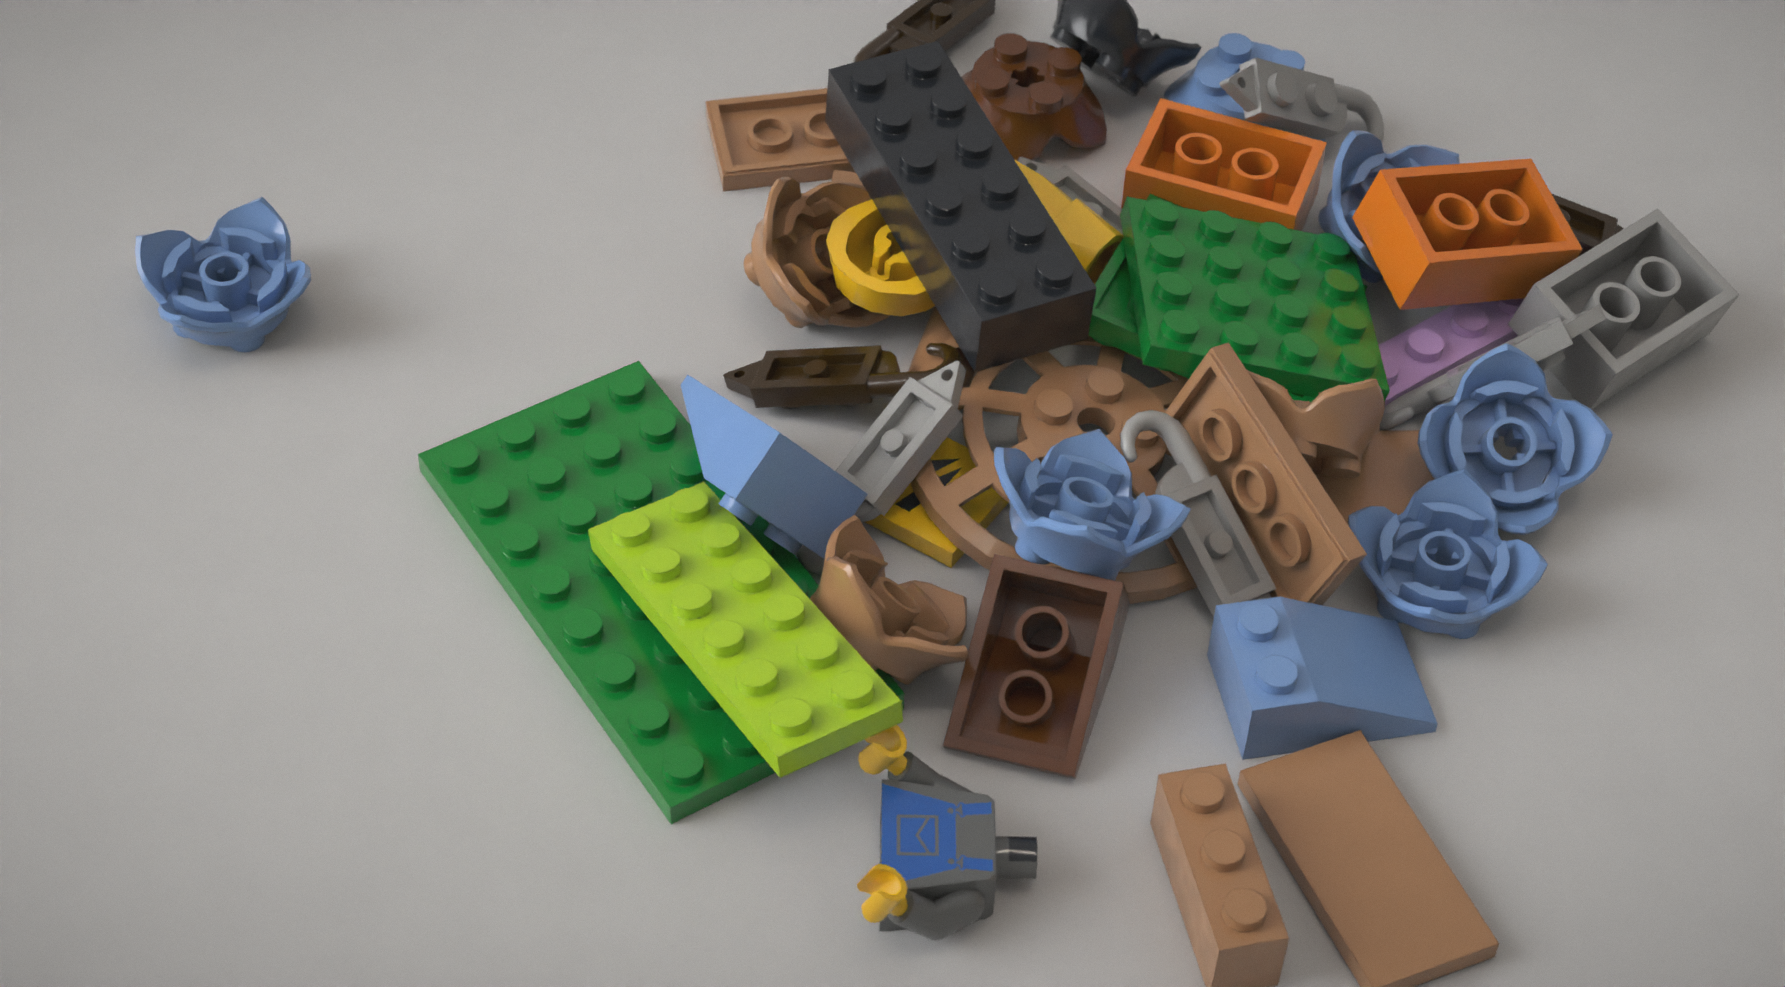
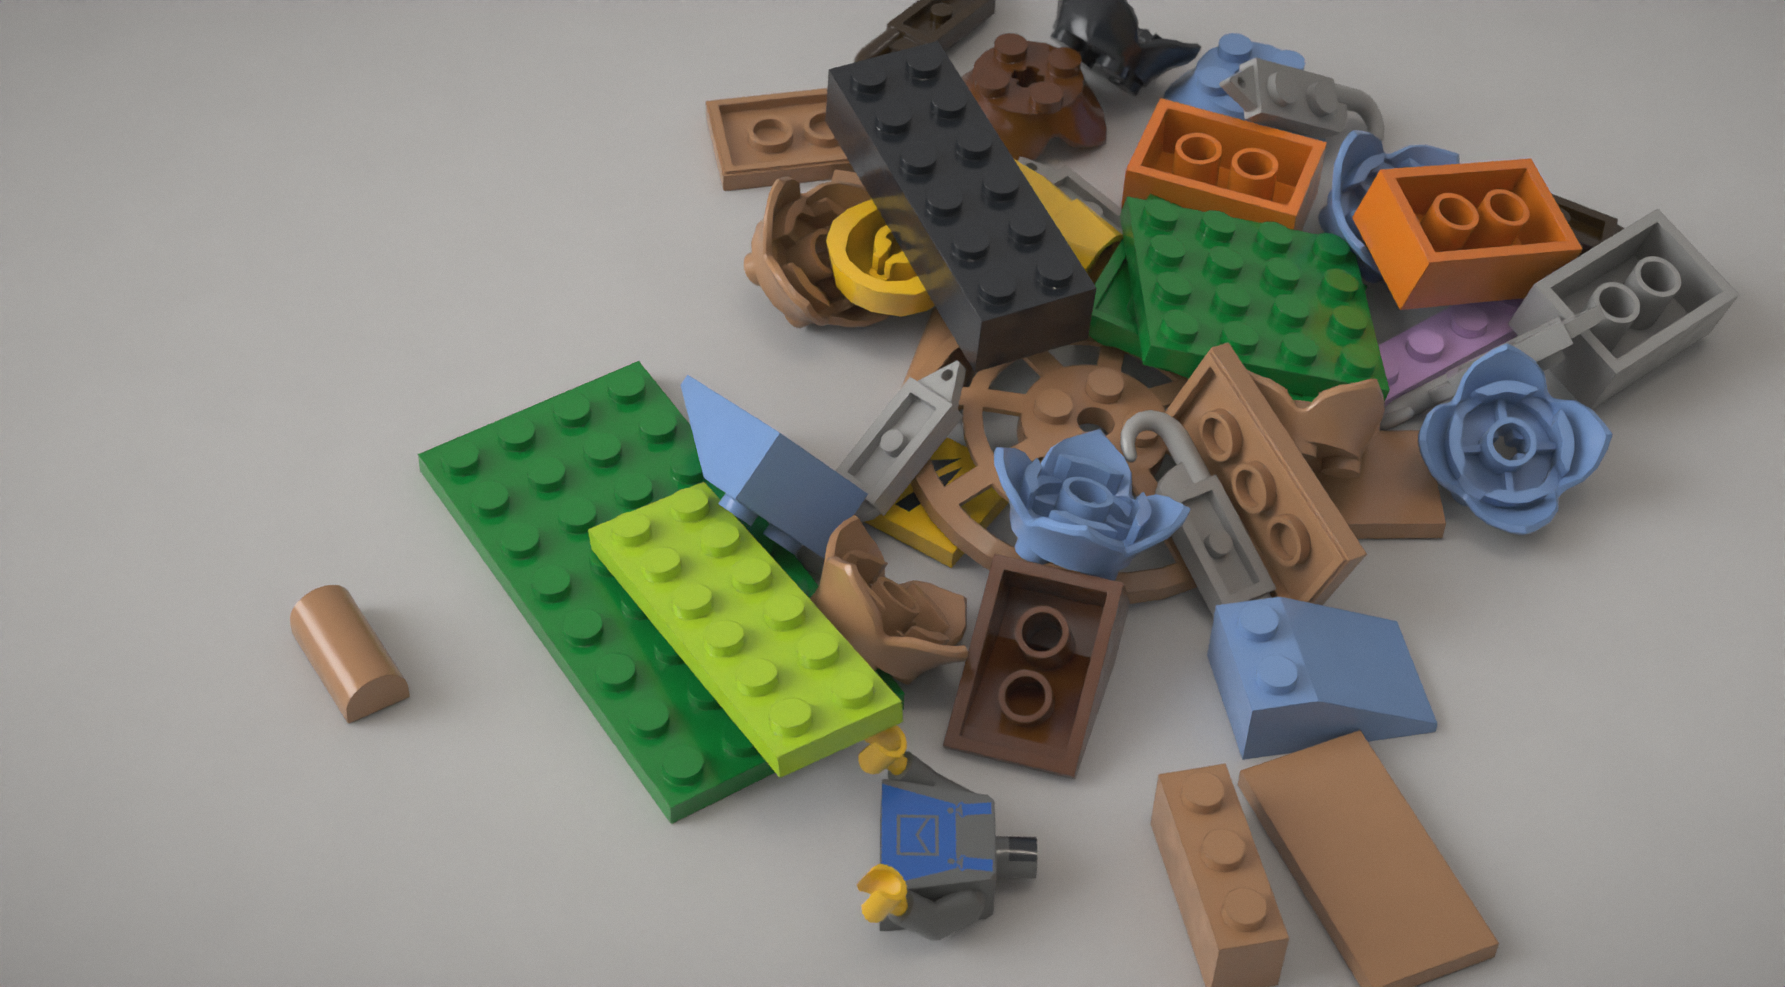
(228, 285): medium blue brick -> none
(346, 653): none -> medium nougat brick
(827, 375): dark brown plate -> none
(1444, 559): medium blue brick -> none

